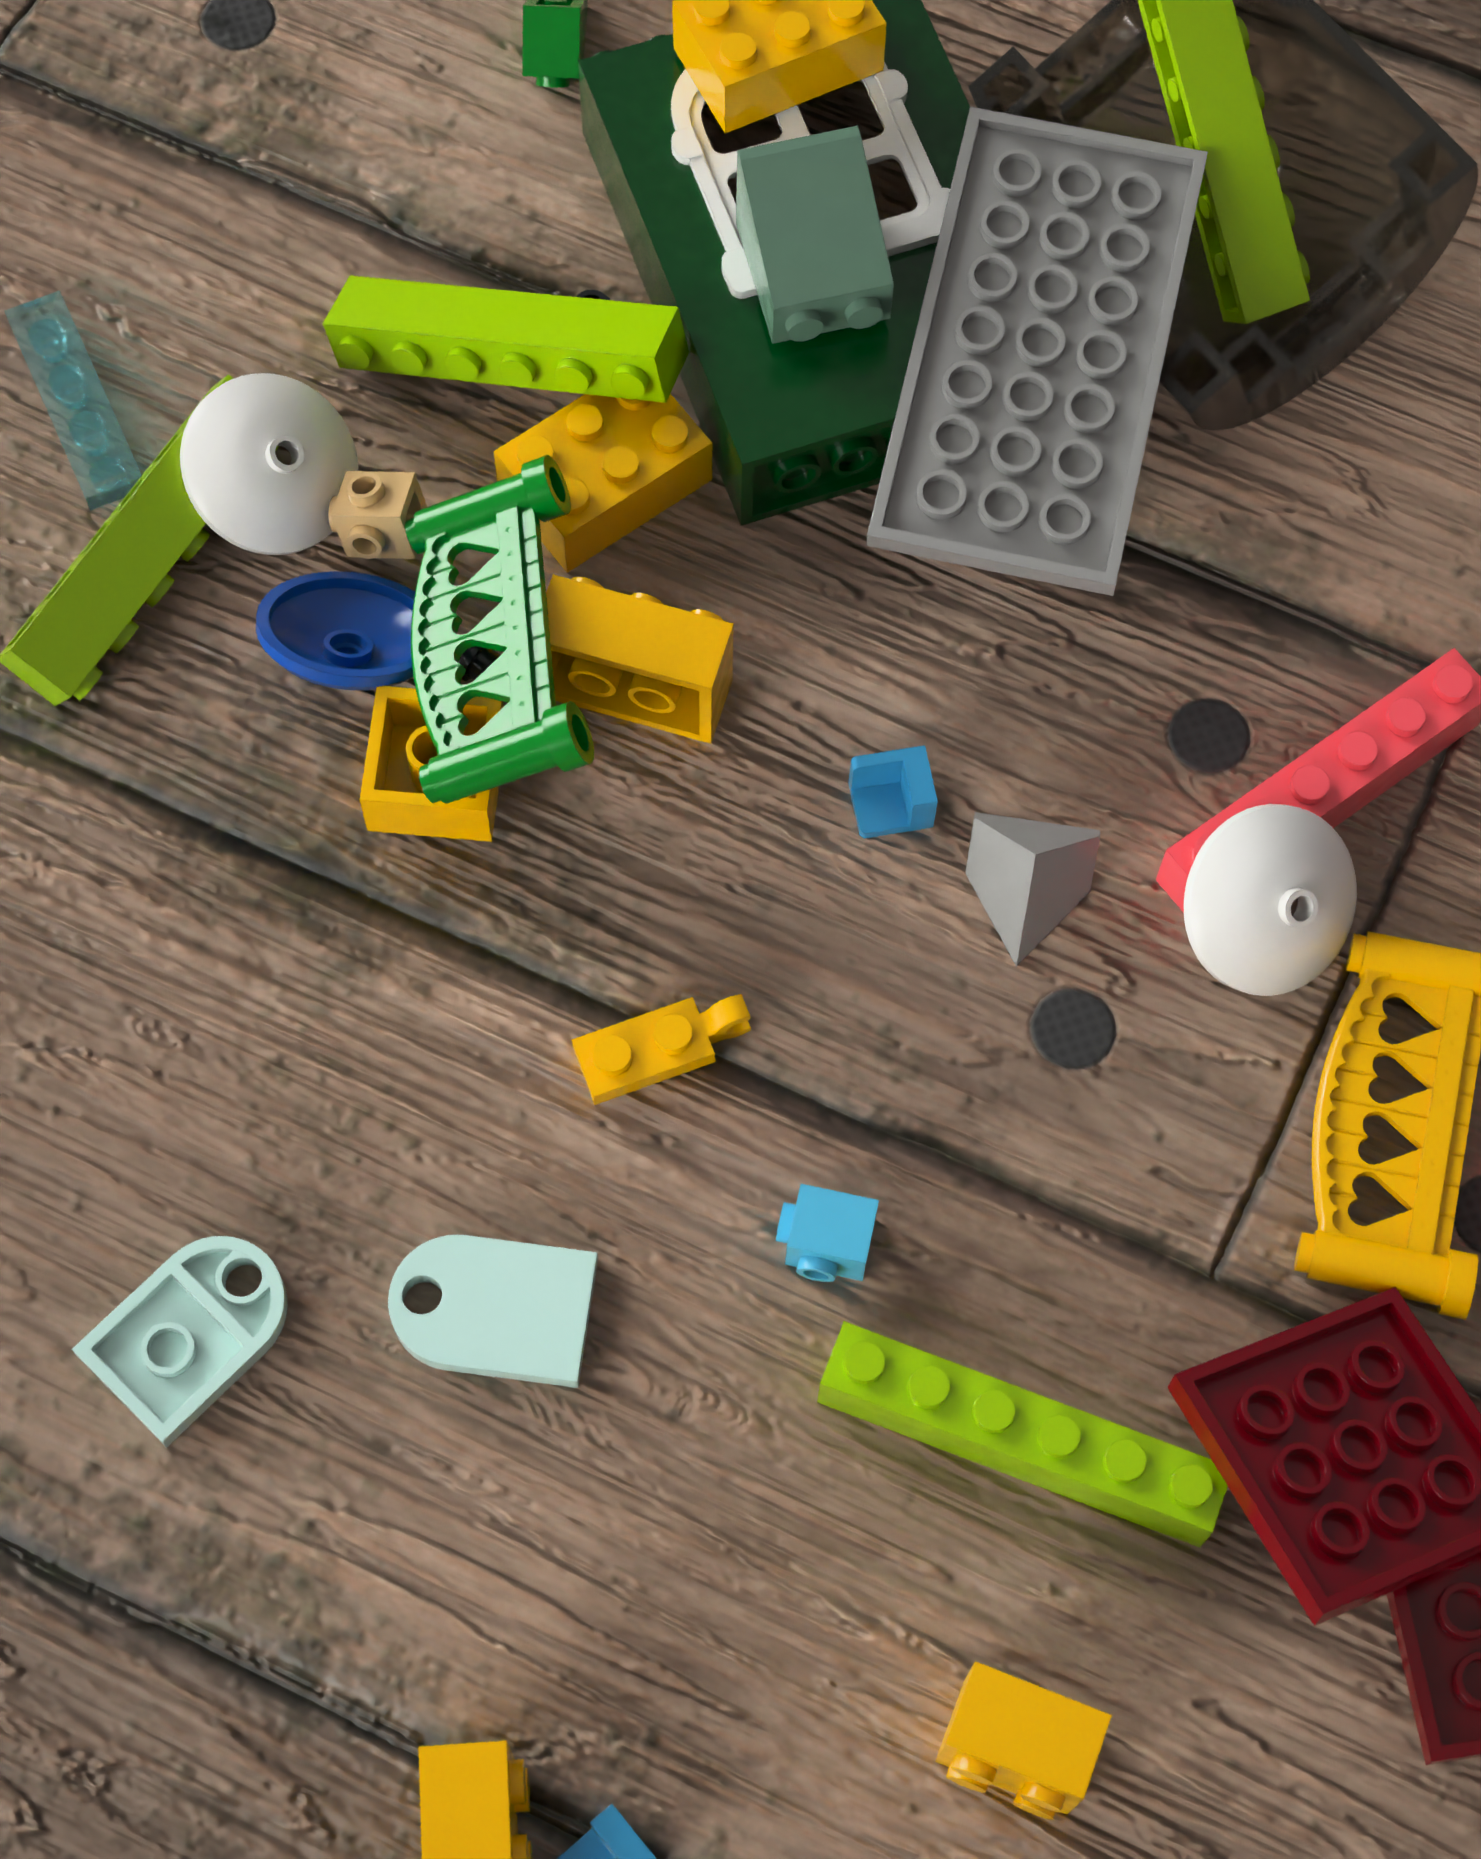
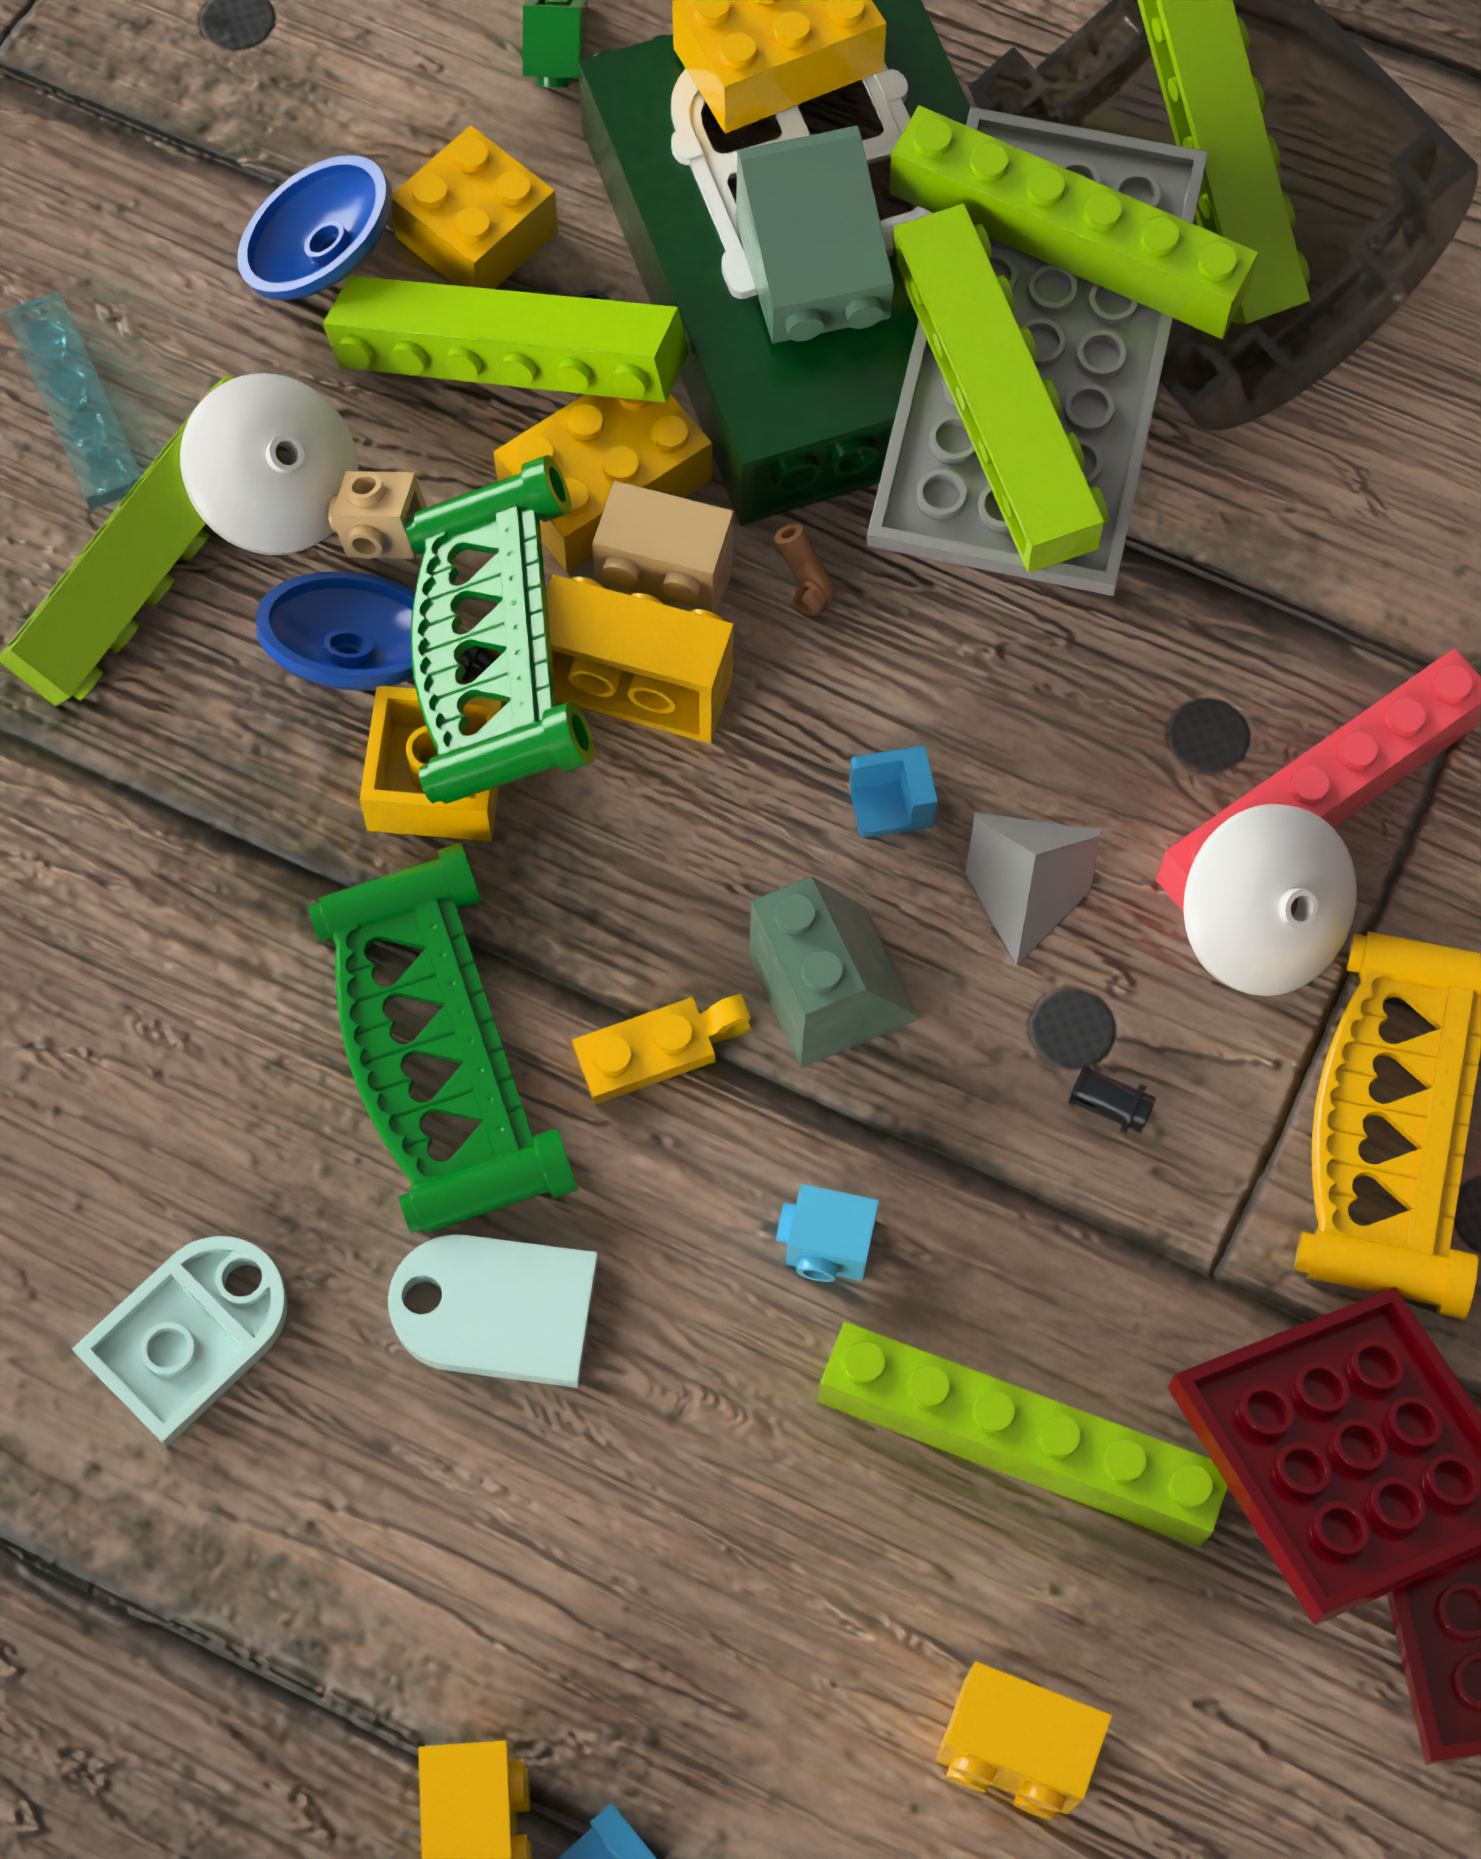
(315, 228): none -> blue dish
(474, 212): none -> yellow brick
(501, 1157): none -> green piece
(664, 548): none -> tan brick
(814, 583): none -> medium nougat arm
(824, 970): none -> sand green slope
(998, 388): none -> lime brick
(1073, 222): none -> lime brick
(1112, 1099): none -> black pin

